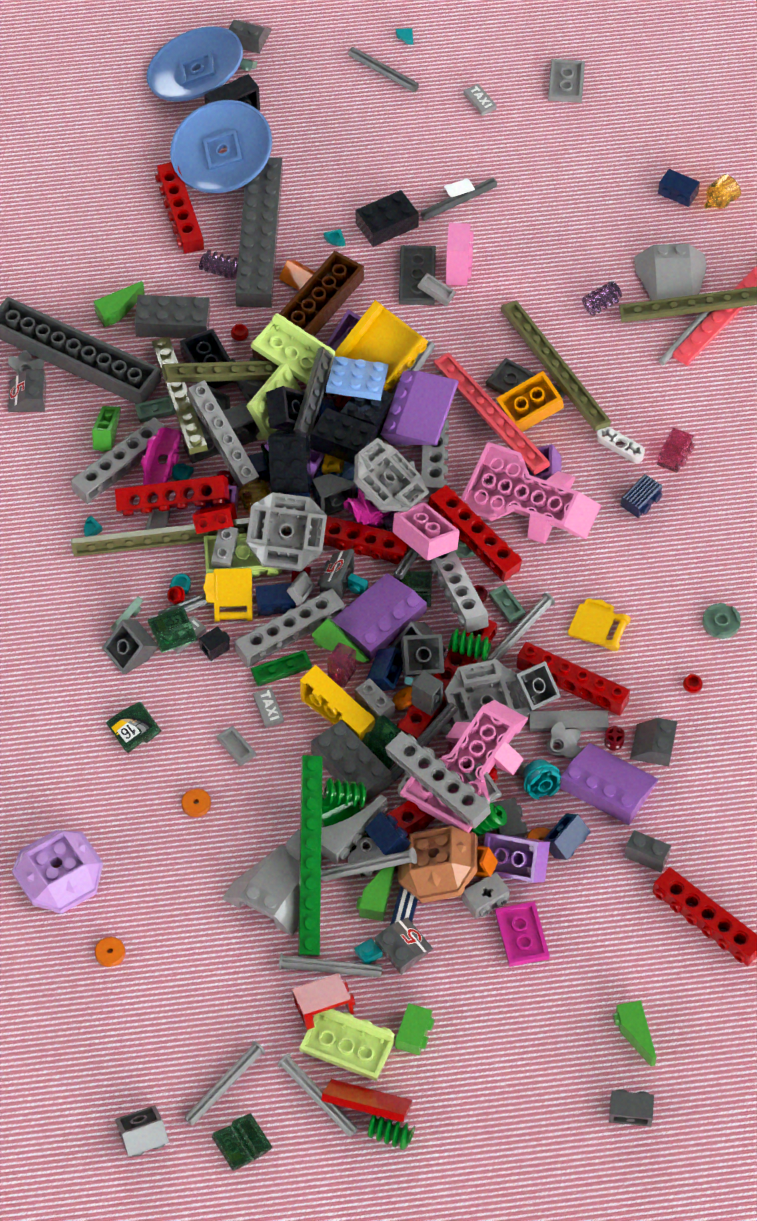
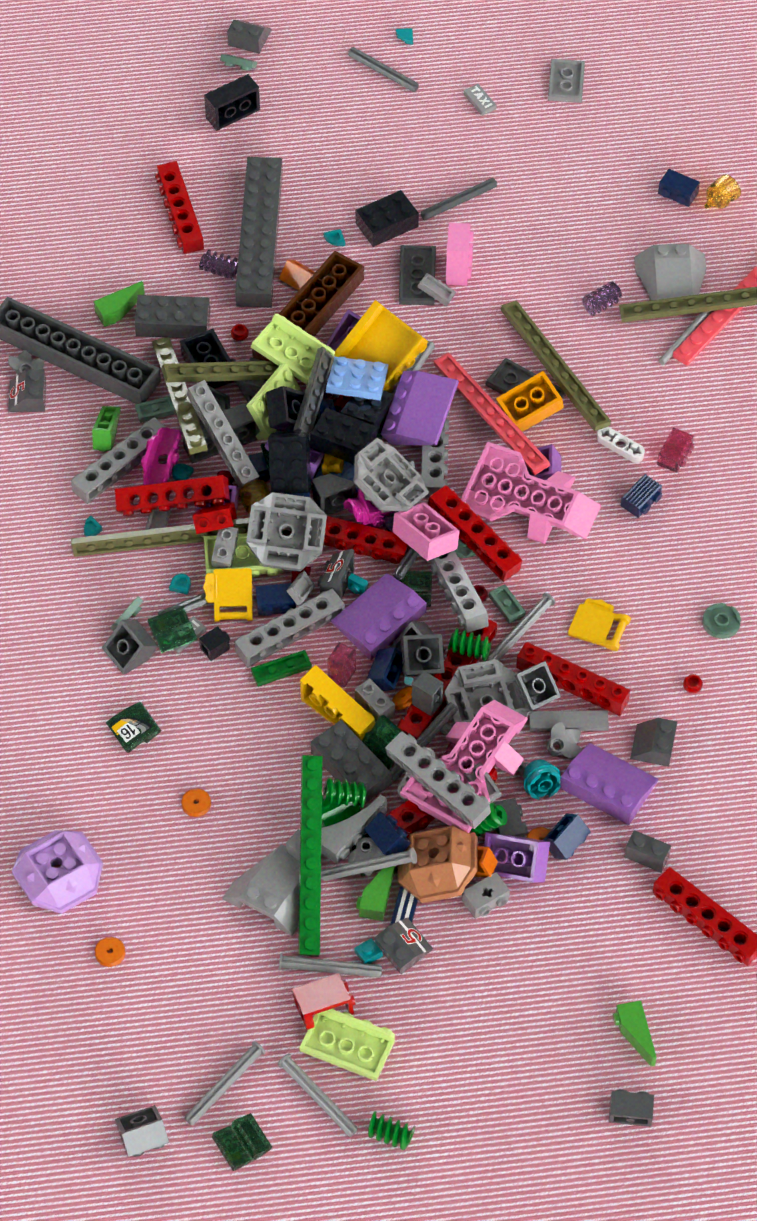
(176, 594): red plate -> none
(209, 49): medium blue dish -> none
(215, 127): medium blue dish -> none
(236, 745): light grey tile -> none
(268, 707): light grey tile -> none
(329, 635): bright green slope -> none
(366, 1100): red tile -> none
(414, 1029): bright green brick -> none
(459, 187): white sticker -> none
(522, 934): dark pink plate -> none
(617, 734): dark red wheel -> none

